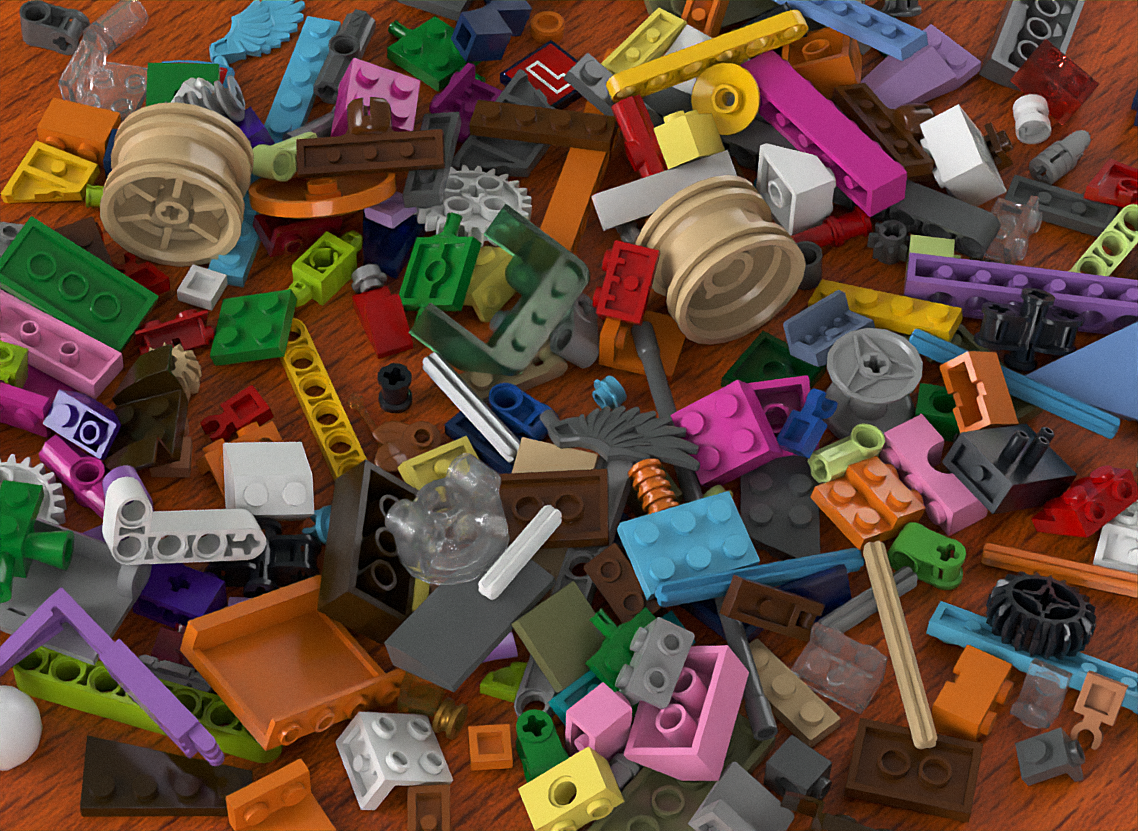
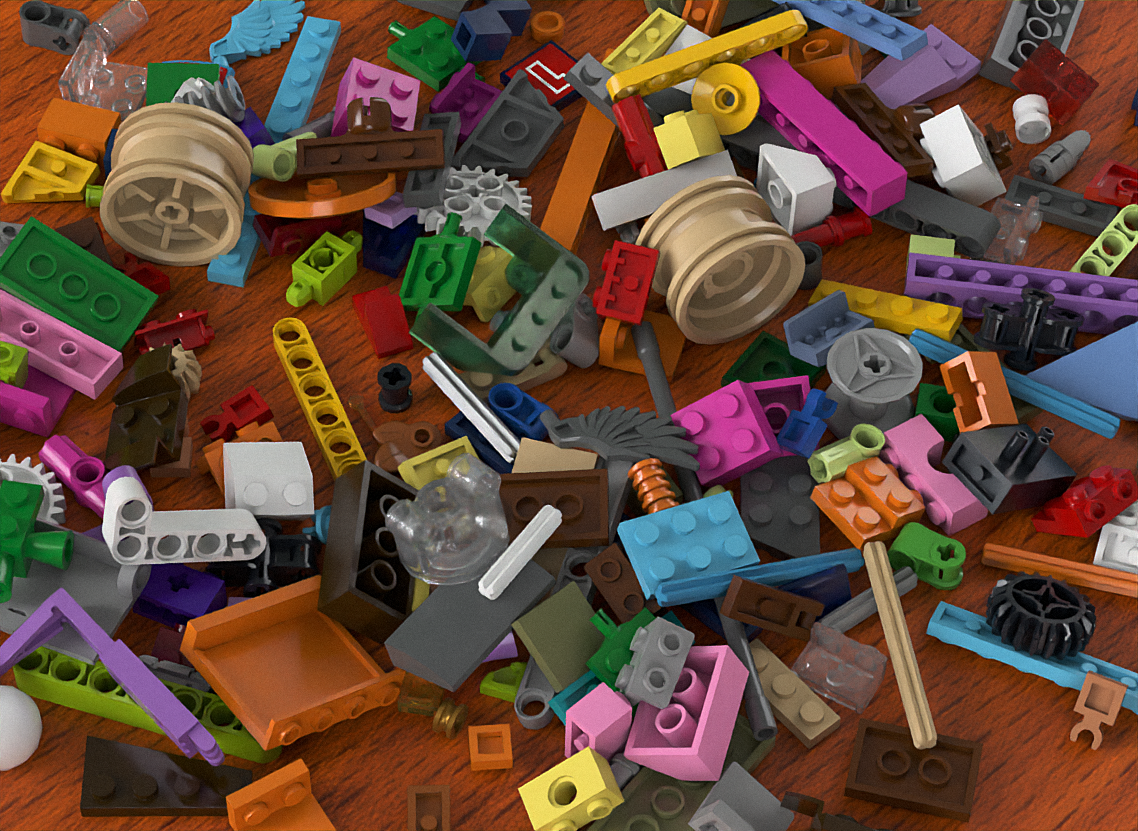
(83, 422): slope -> none
(202, 287): white plate -> none
(253, 327): green plate -> none
(345, 45): dark grey piece -> none
(367, 278): light grey plate -> none
(388, 752): white bracket -> none
(538, 743): green piece -> none
(543, 125): reddish brown plate -> none
(609, 393): medium azure plate -> none
(798, 770): dark grey brick -> none
(890, 242): dark grey gear -> none
(968, 702): orange brick -> none
(1041, 694): clear bracket -> none
(1049, 757): dark grey bracket -> none

